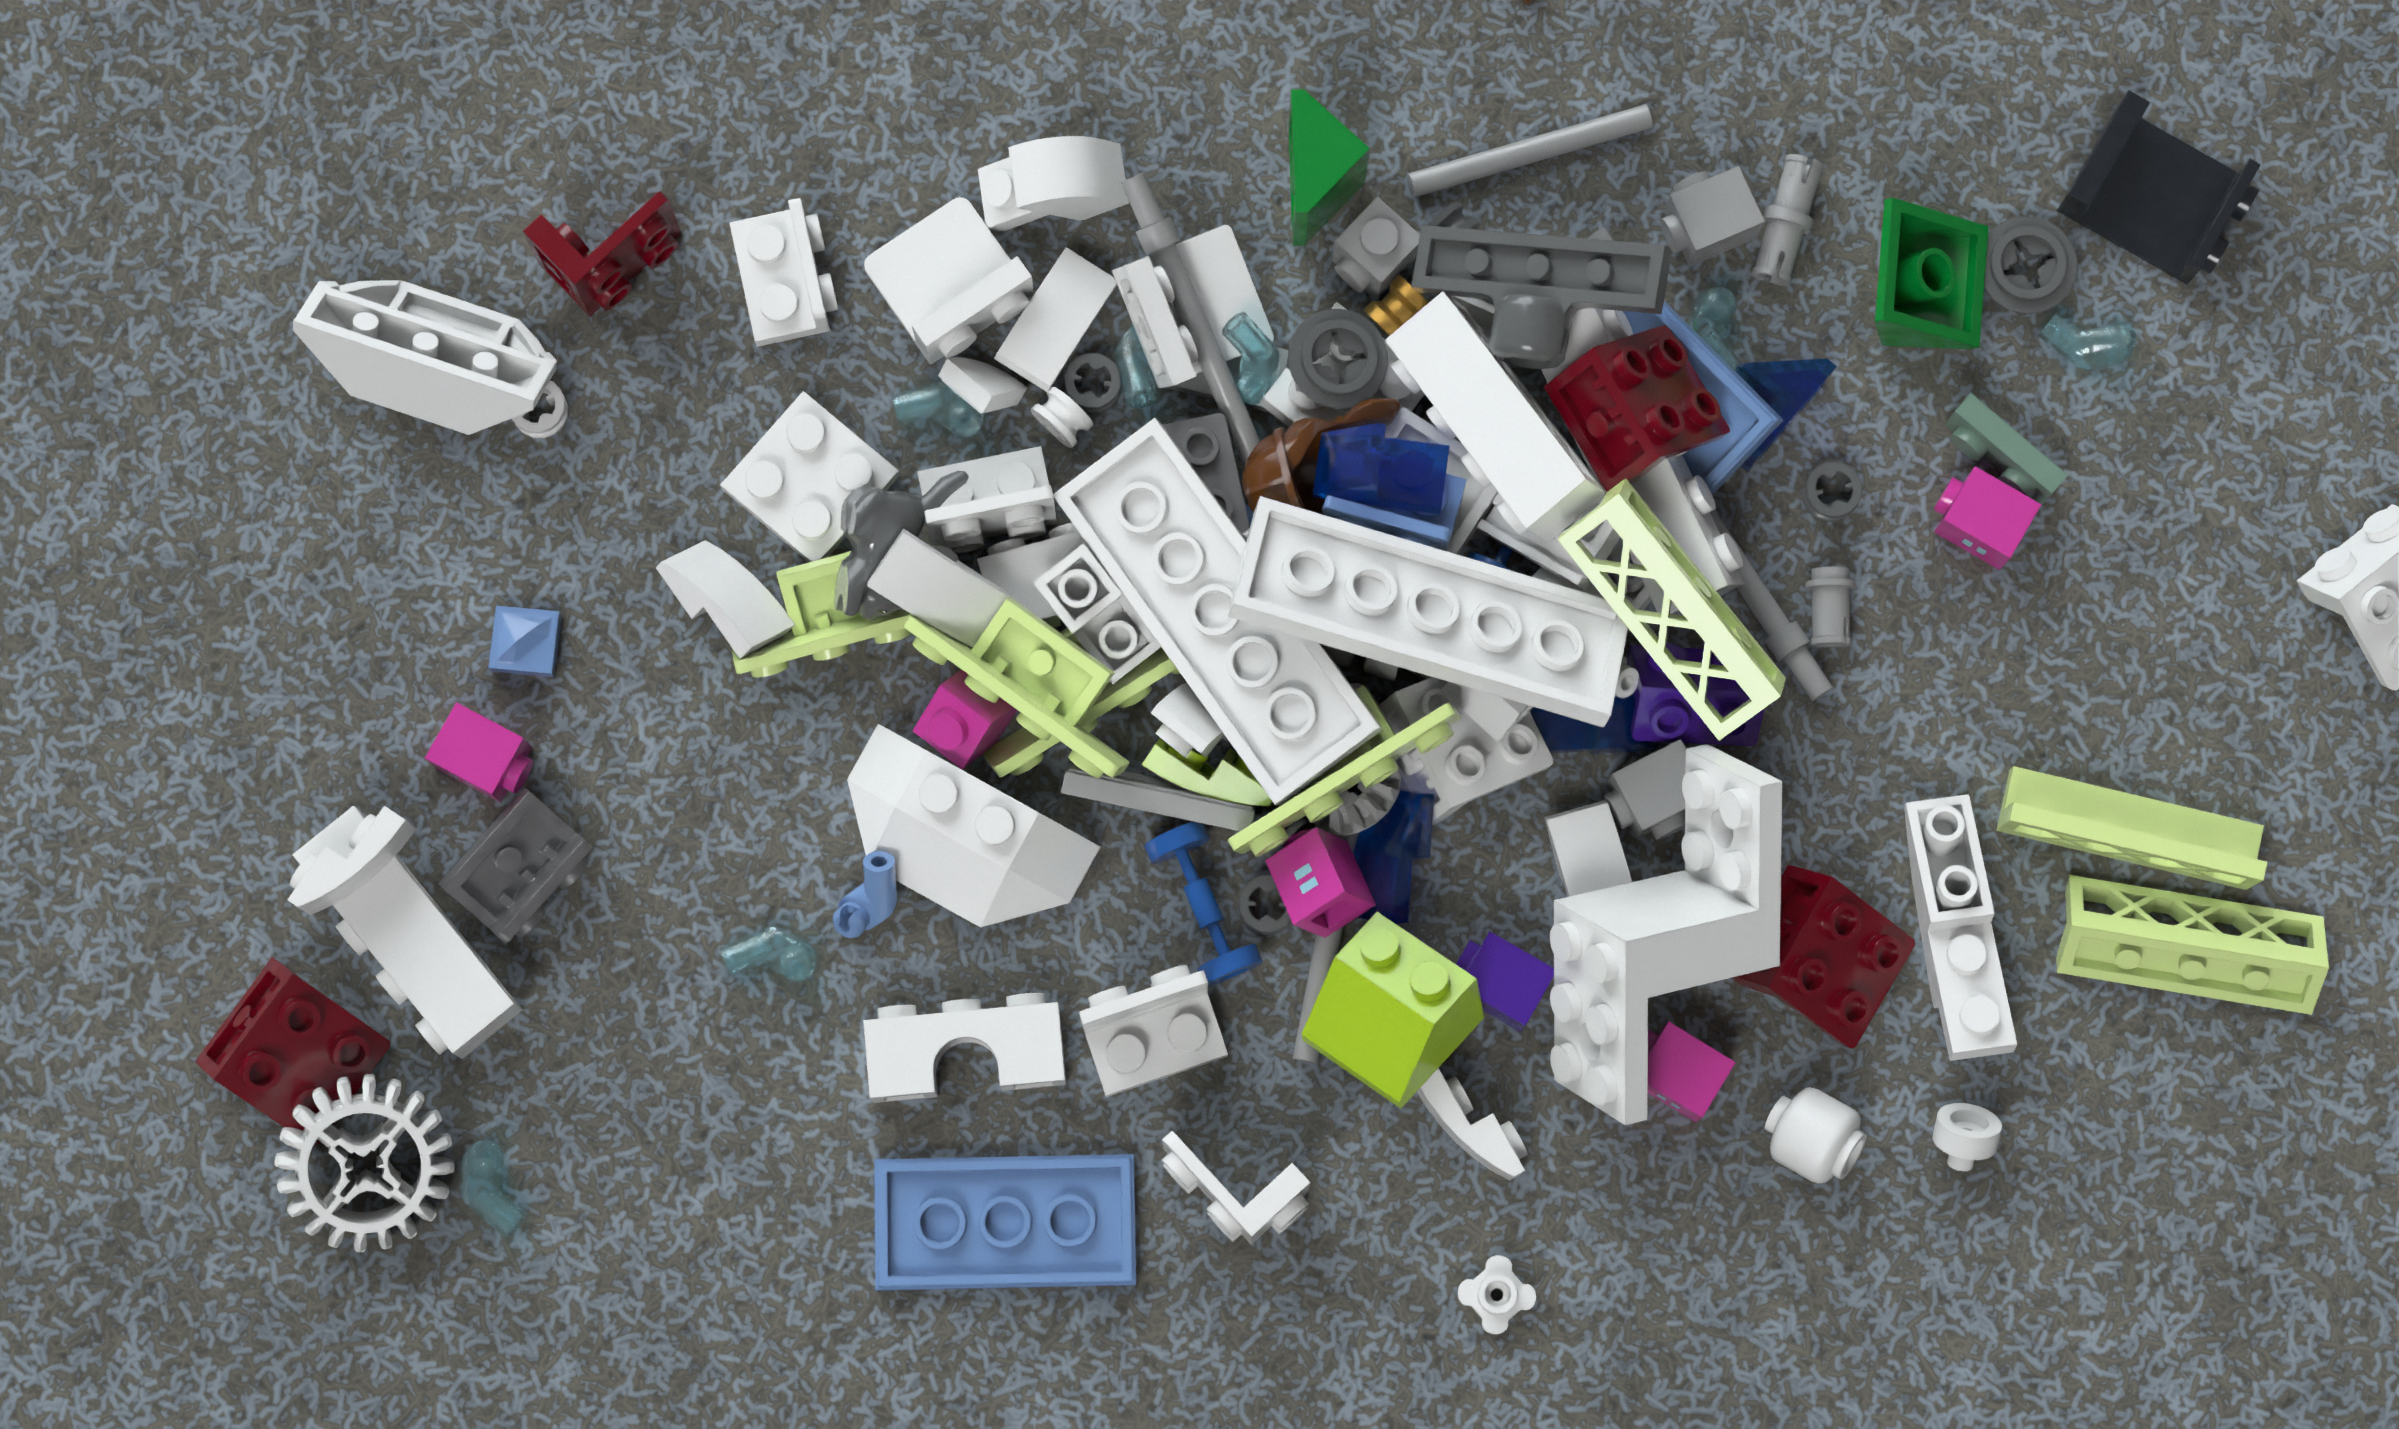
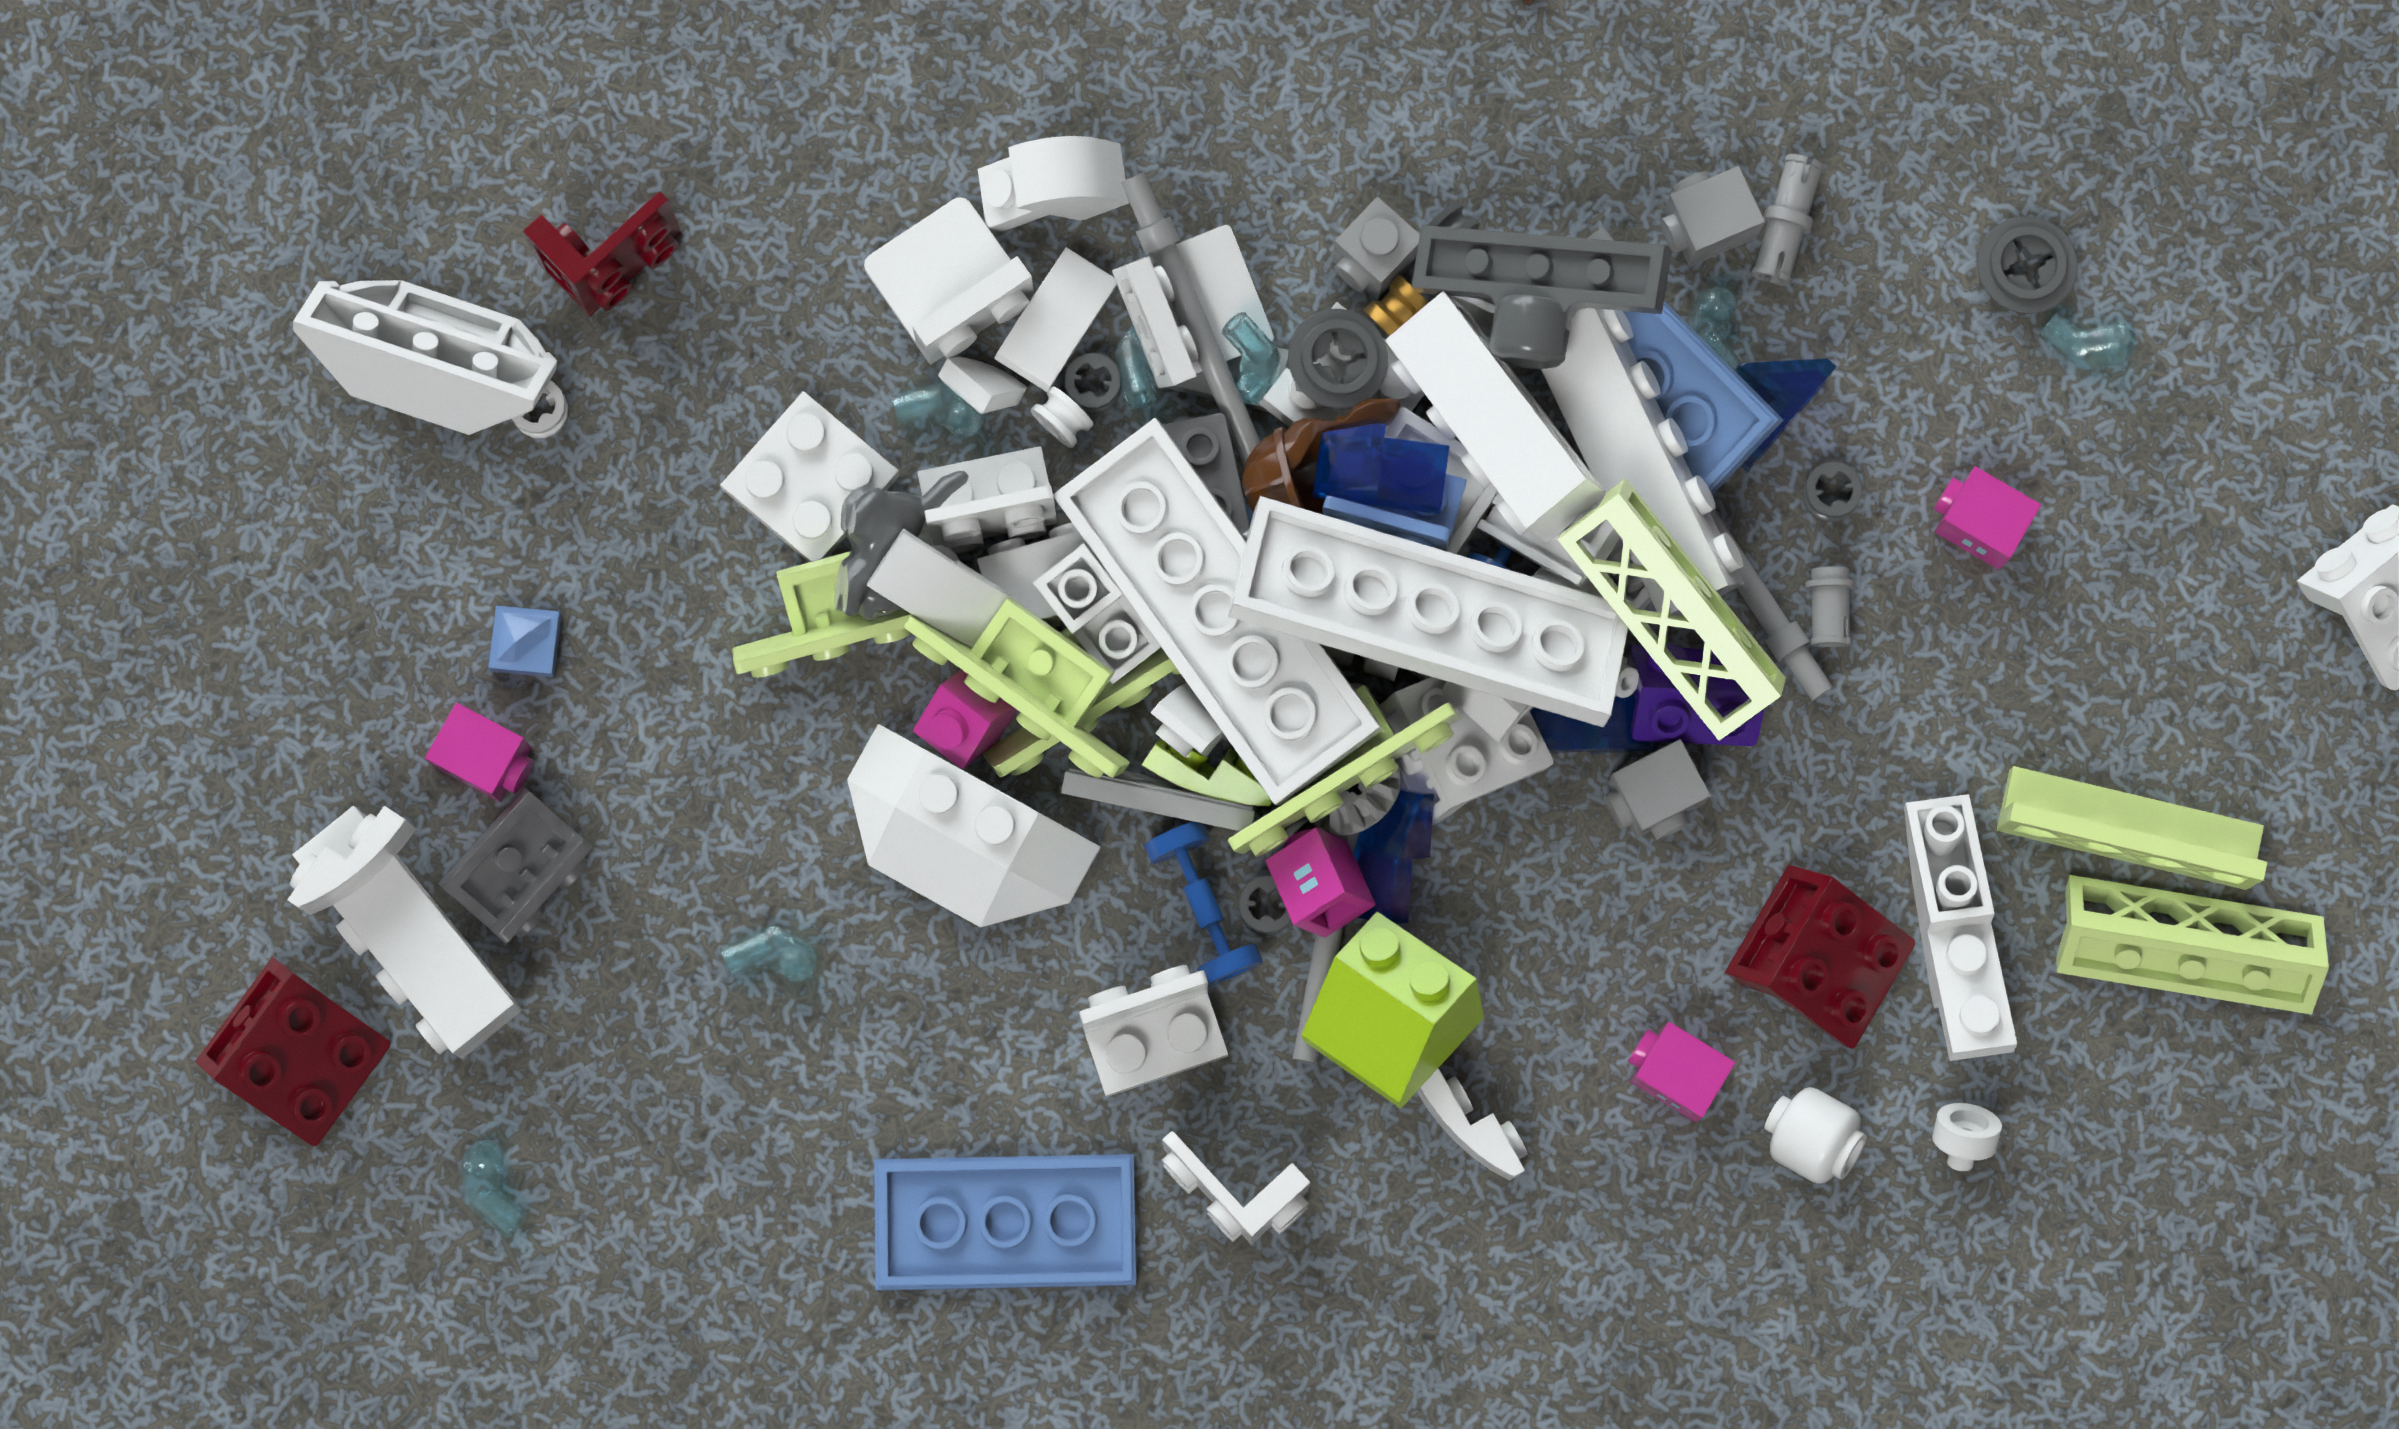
(340, 1142): white gear -> none
(736, 601): white slope -> none
(781, 274): white bracket -> none
(870, 901): medium blue arm -> none
(907, 1047): white arch -> none
(1324, 163): green slope -> none
(1496, 1313): white plate -> none
(1507, 979): dark purple brick -> none
(1530, 150): light grey bar -> none
(1587, 849): white slope -> none
(1635, 405): dark red bracket -> none
(1667, 932): white bracket -> none
(1930, 278): green slope -> none
(1986, 435): sand green plate -> none
(2158, 194): black panel -> none

